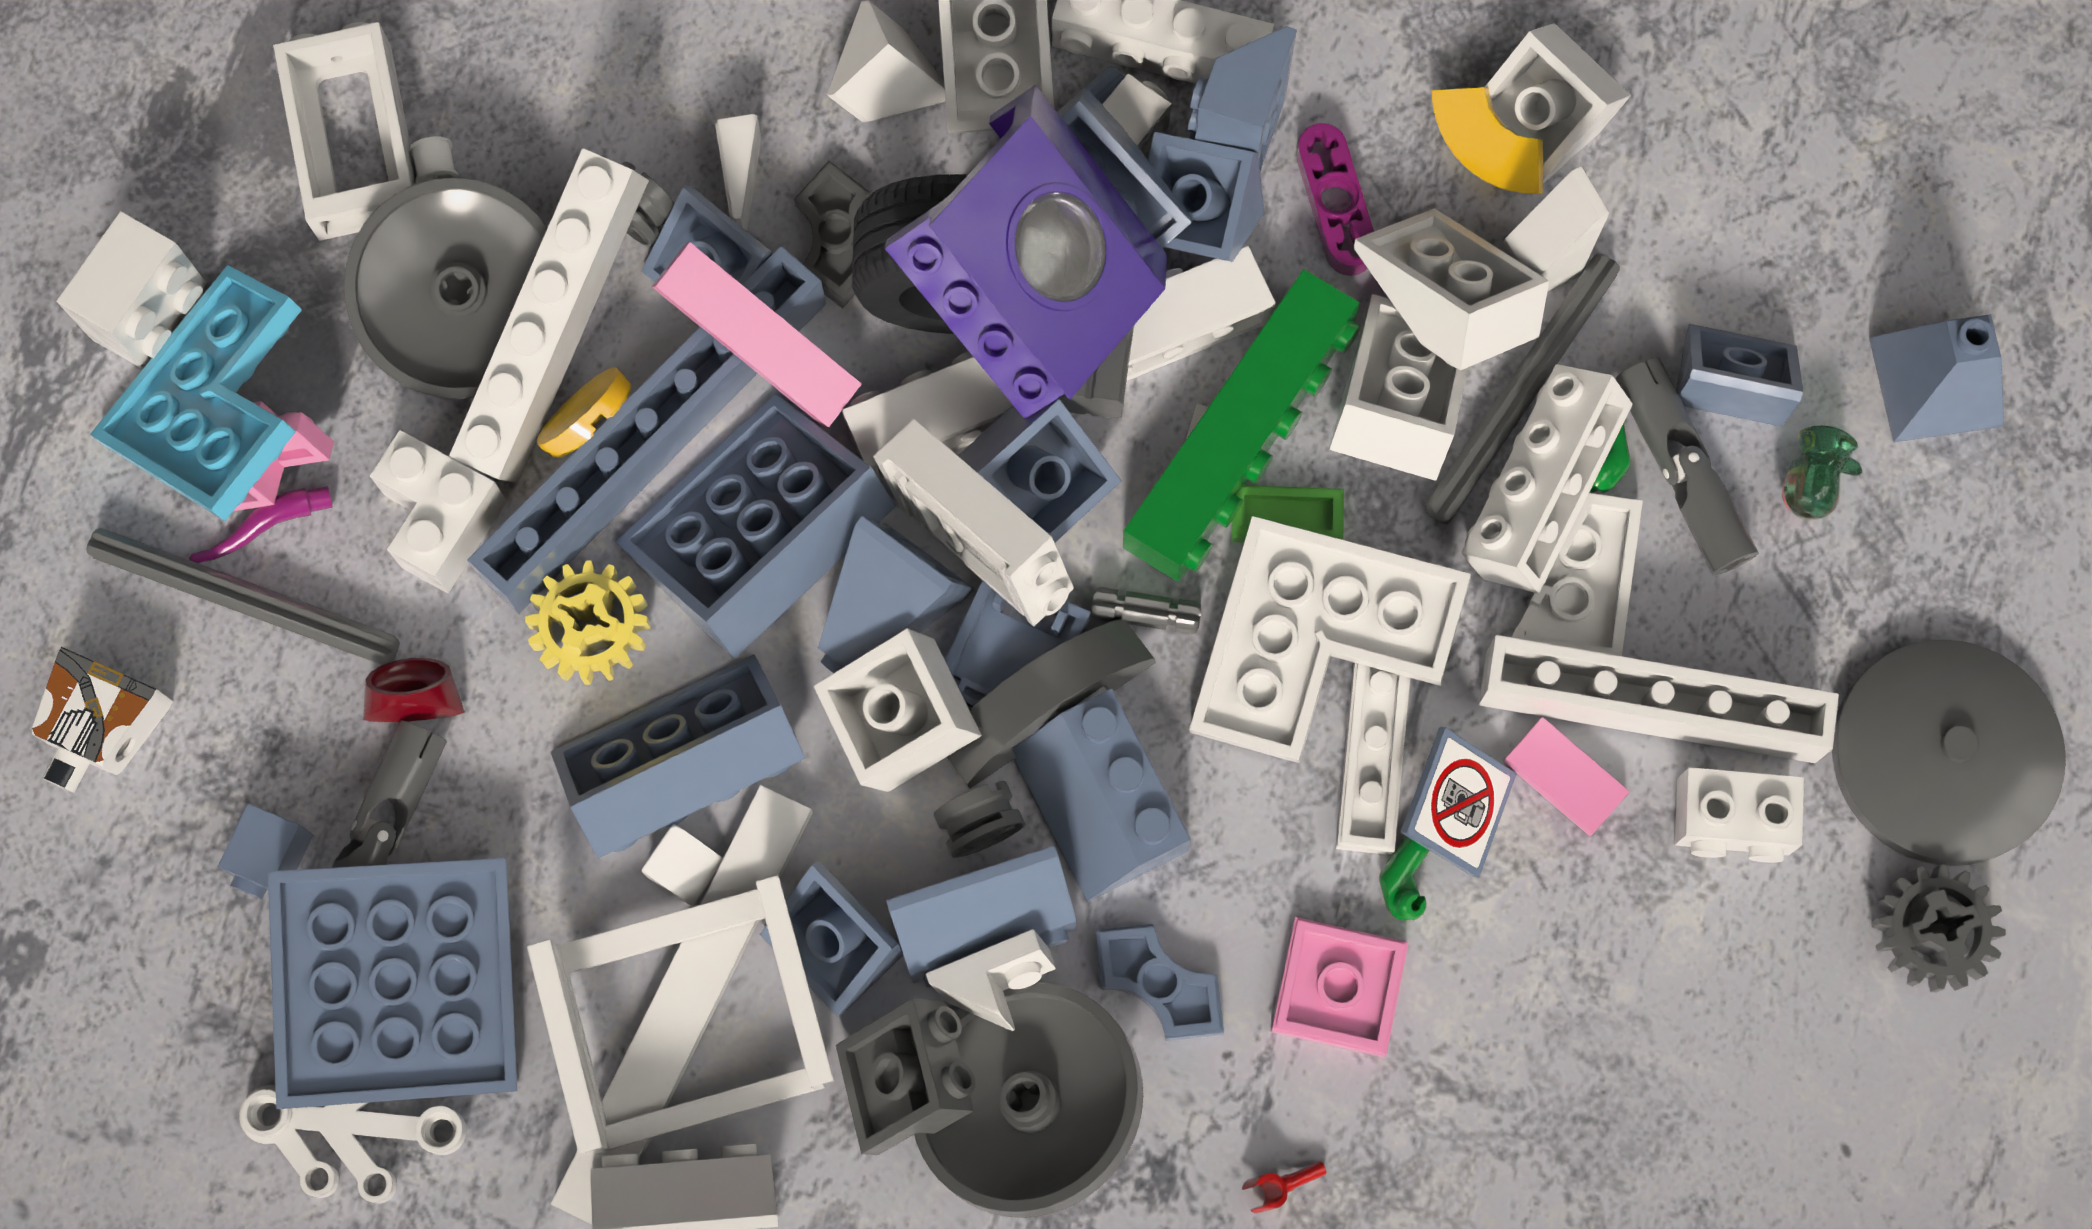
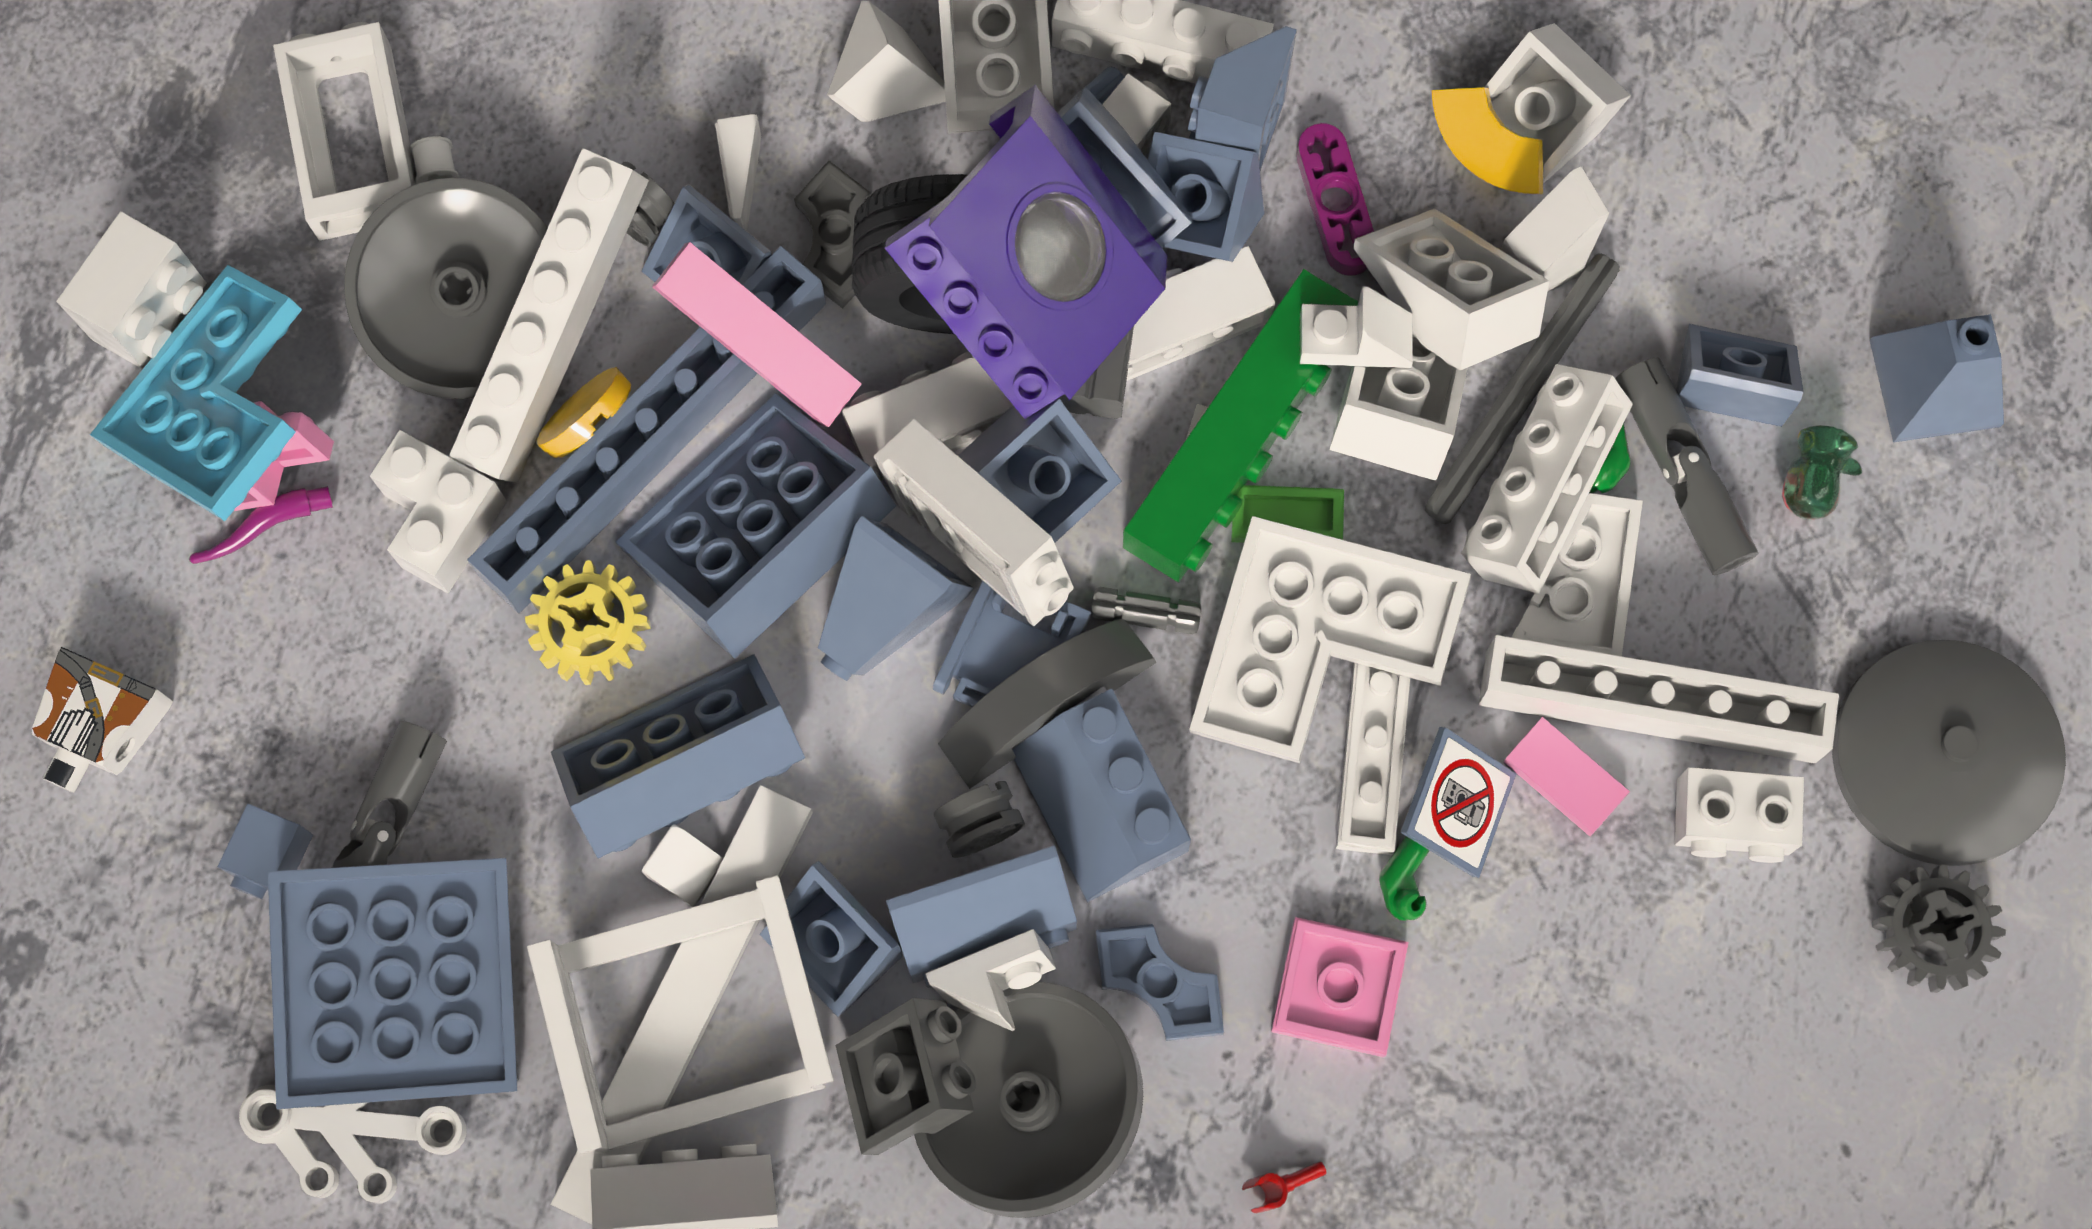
(243, 596): dark grey axle -> none
(411, 691): dark red piece -> none
(897, 710): white brick -> none
(1361, 335): none -> white slope

